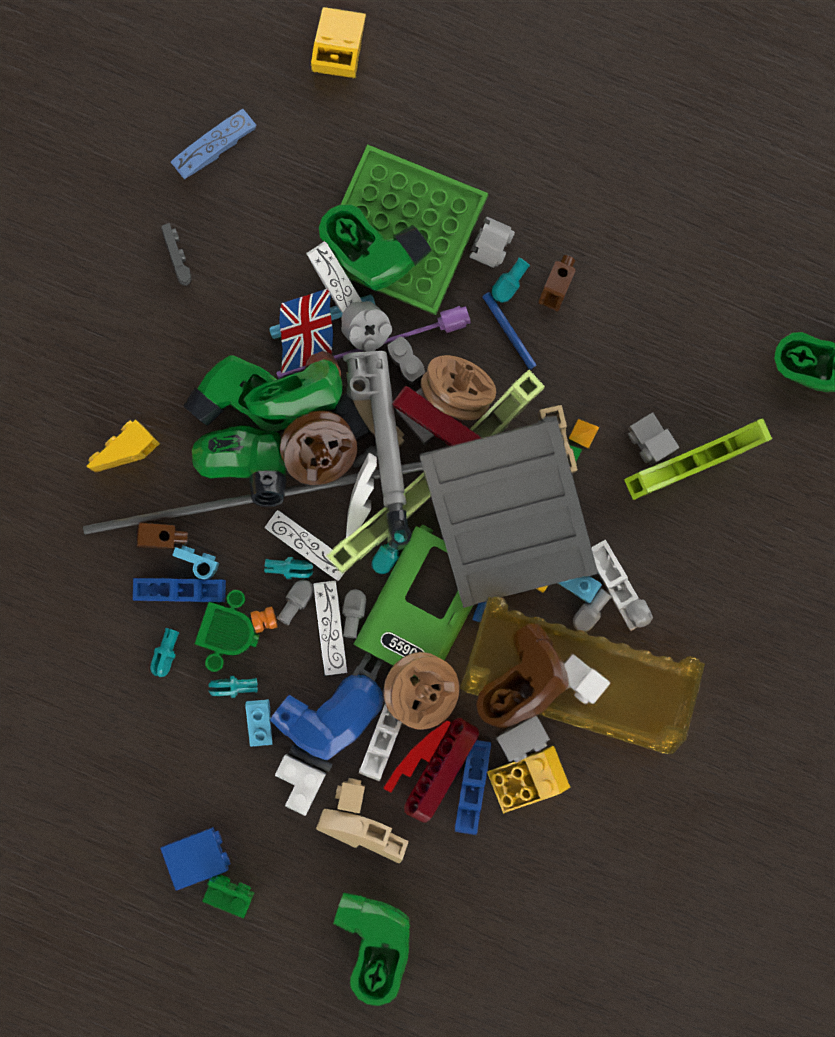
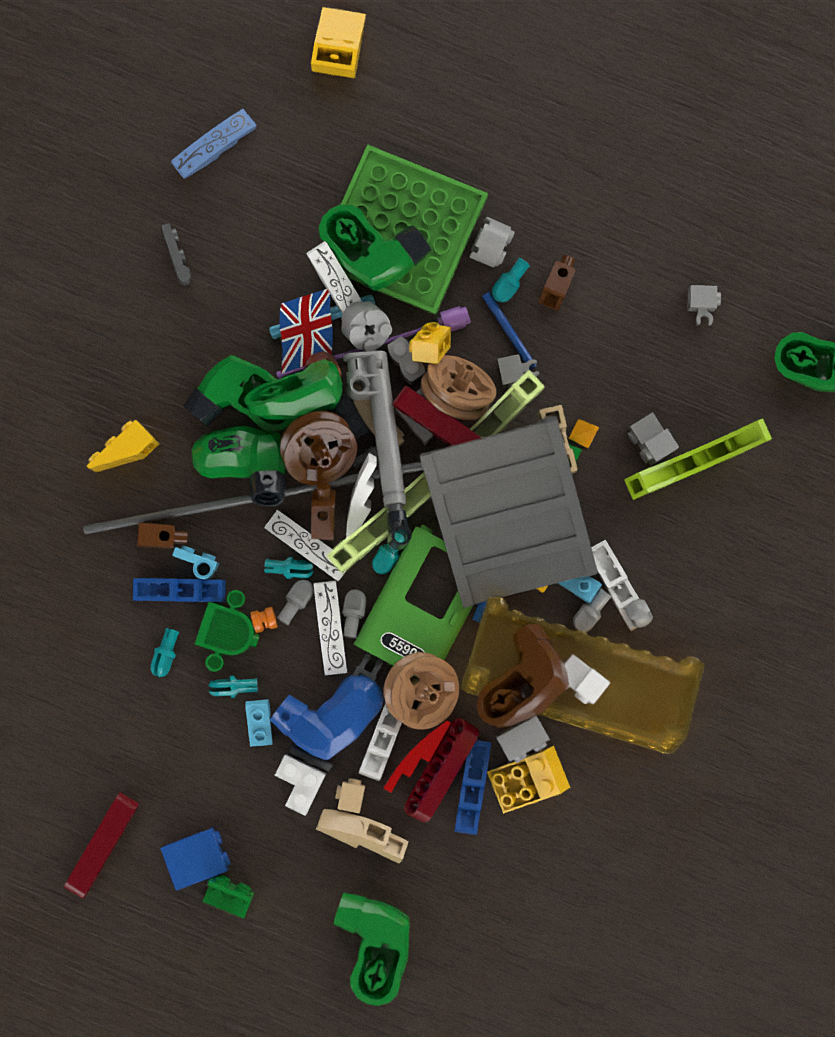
(101, 845): none -> dark red beam
(323, 506): none -> reddish brown torso
(430, 343): none -> yellow brick
(513, 370): none -> light grey brick
(703, 300): none -> light grey brick

